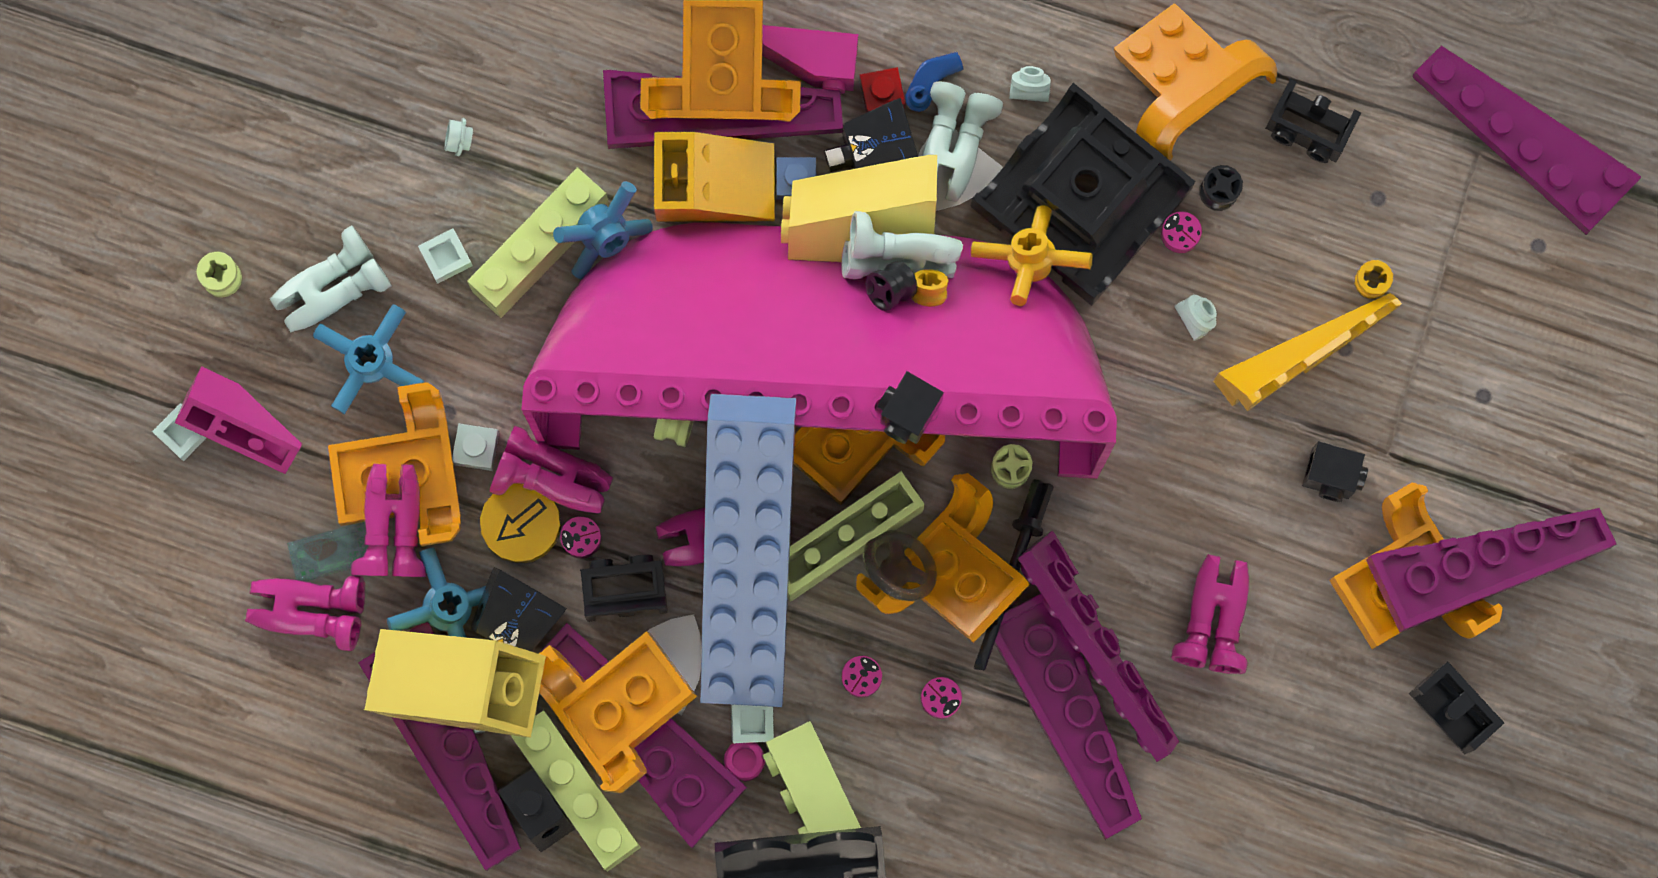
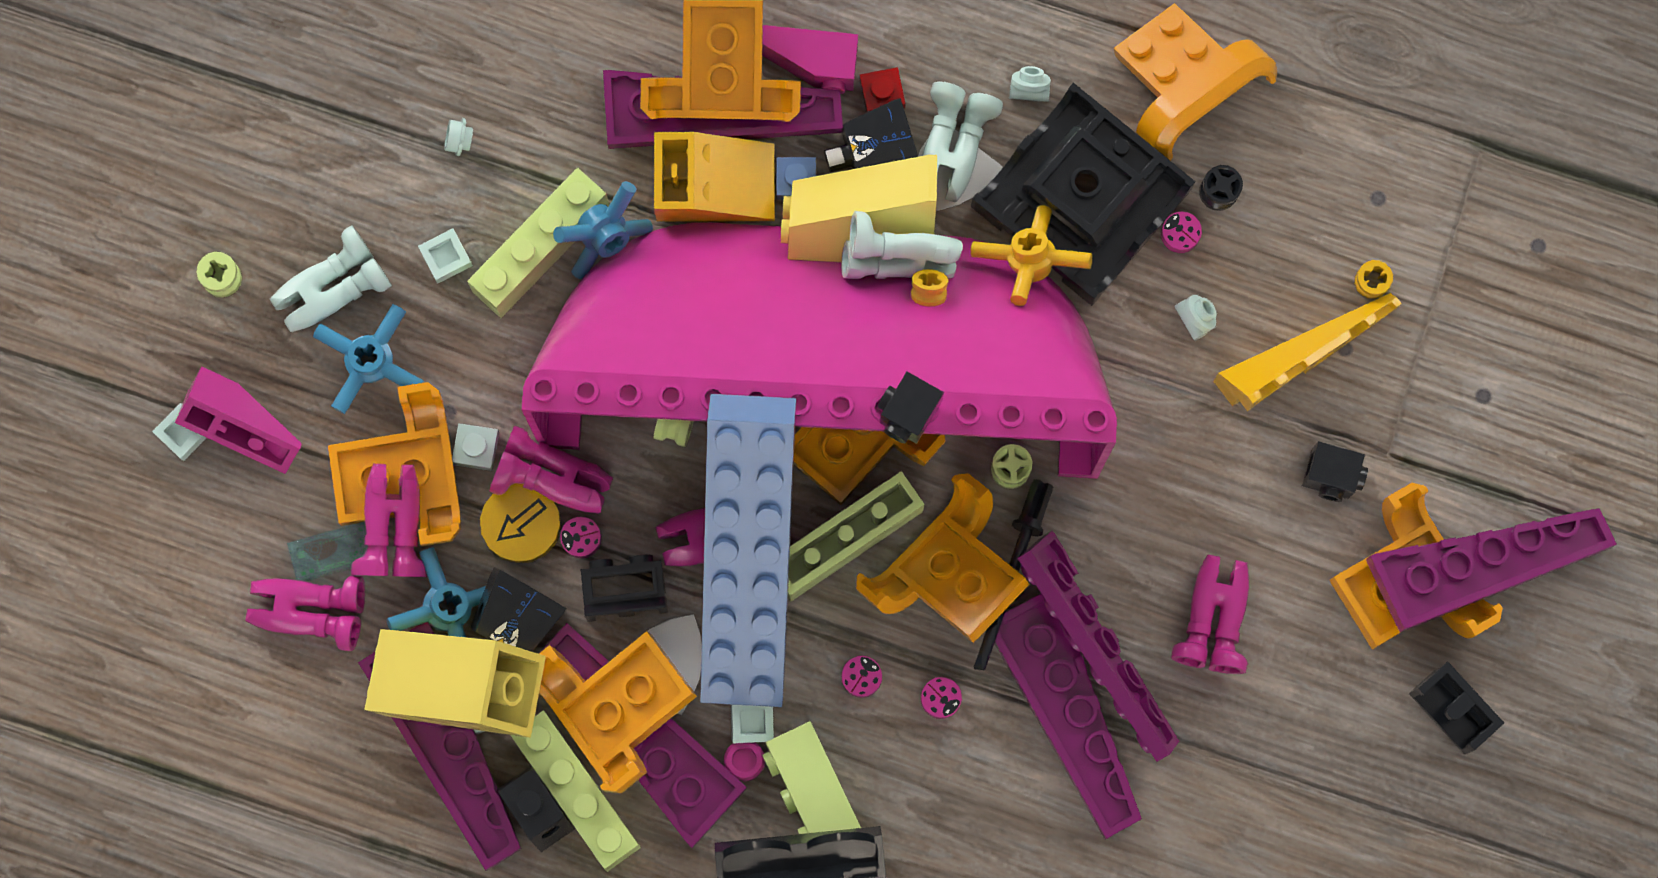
(891, 285): black wheel -> none
(898, 569): clear smoke piece -> none
(930, 71): blue arm -> none
(1316, 112): black window -> none
(1548, 155): magenta wing -> none

